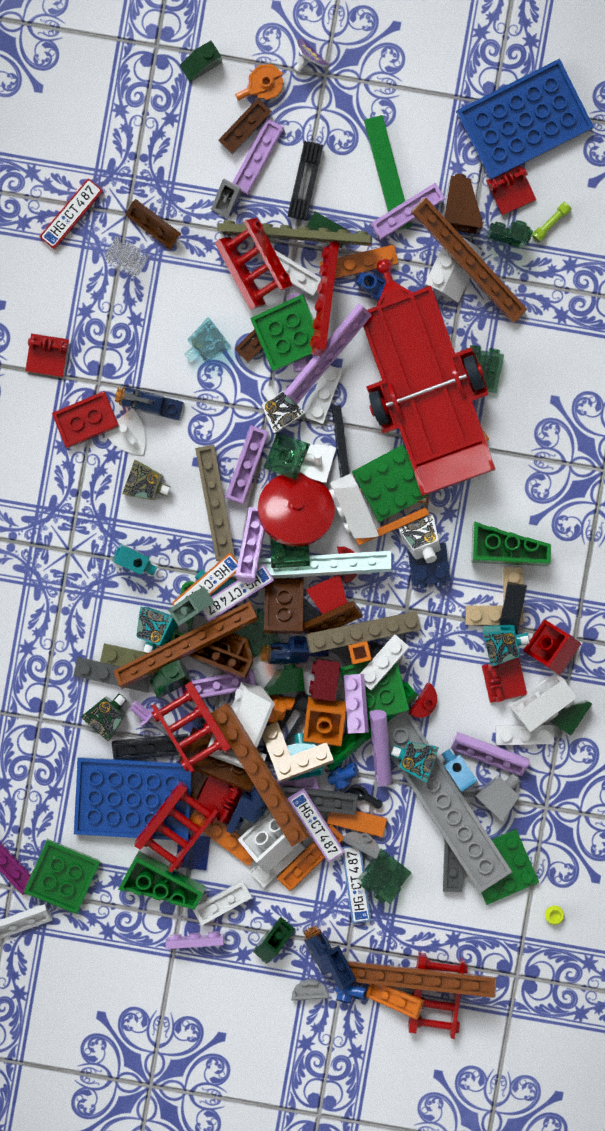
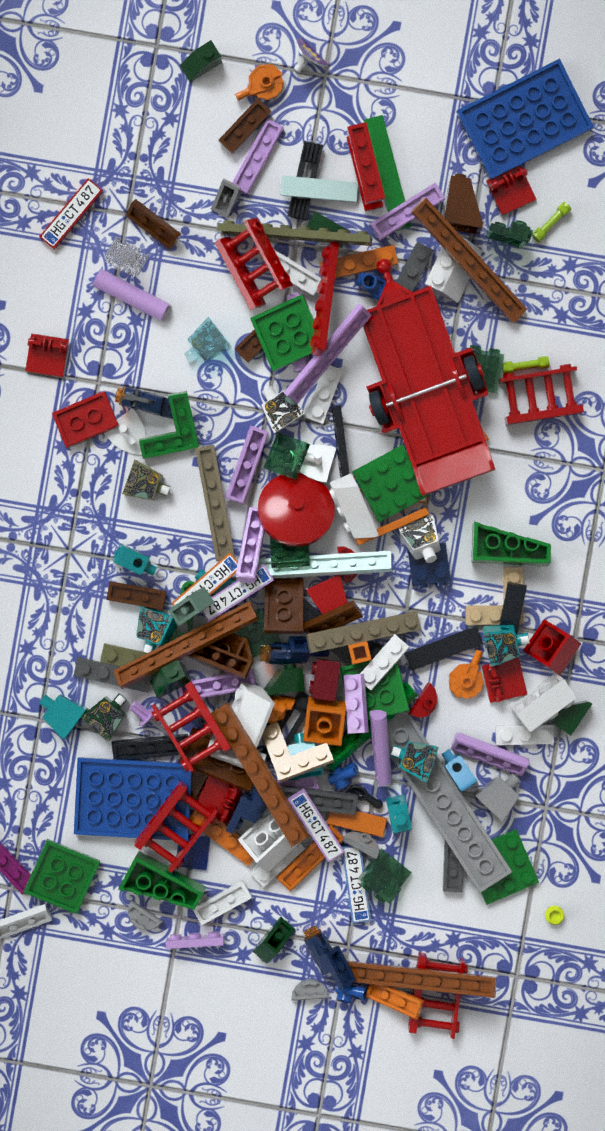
(62, 714): none -> teal torso
(131, 294): none -> lavender brick
(136, 595): none -> reddish brown plate
(142, 918): none -> light grey plate
(180, 440): none -> green plate
(319, 189): none -> light aqua tile
(365, 166): none -> red fence
(398, 814): none -> teal torso
(414, 266): none -> dark grey plate
(444, 648): none -> black tile
(466, 679): none -> orange piece
(541, 362): none -> lime bar
(552, 409): none -> red fence

